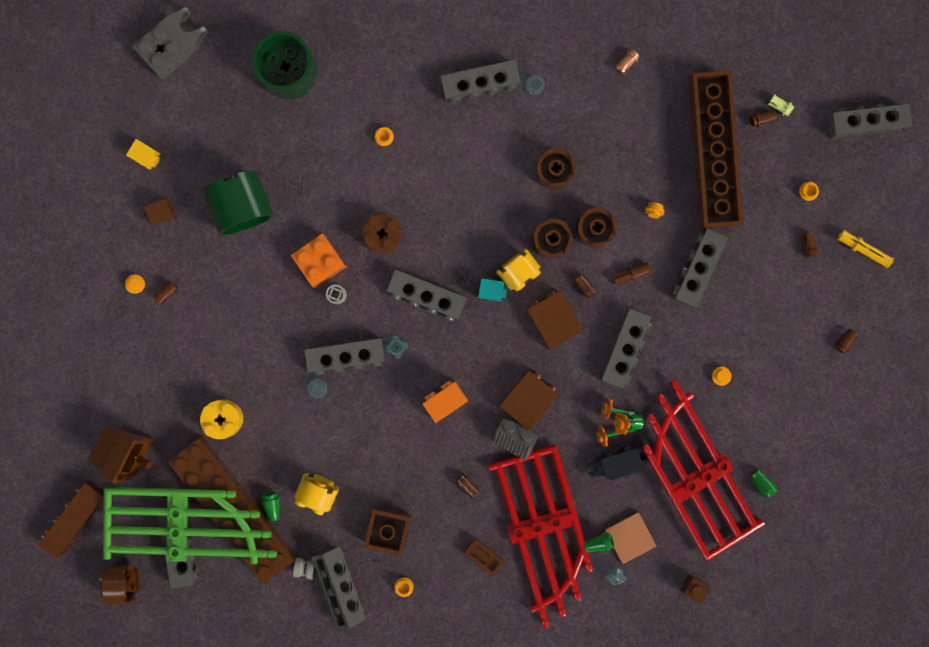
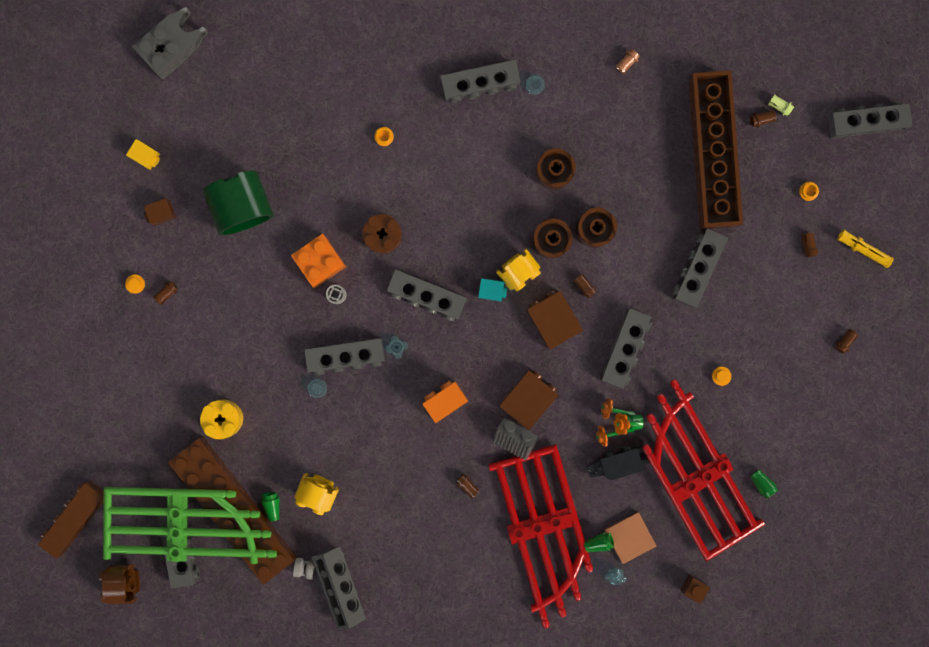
(120, 454): reddish brown piece -> none
(274, 54): dark green brick -> none
(387, 530): reddish brown brick -> none
(403, 587): light orange plate -> none
(484, 557): reddish brown plate -> none
(631, 274): reddish brown axle -> none
(654, 210): light orange plate -> none

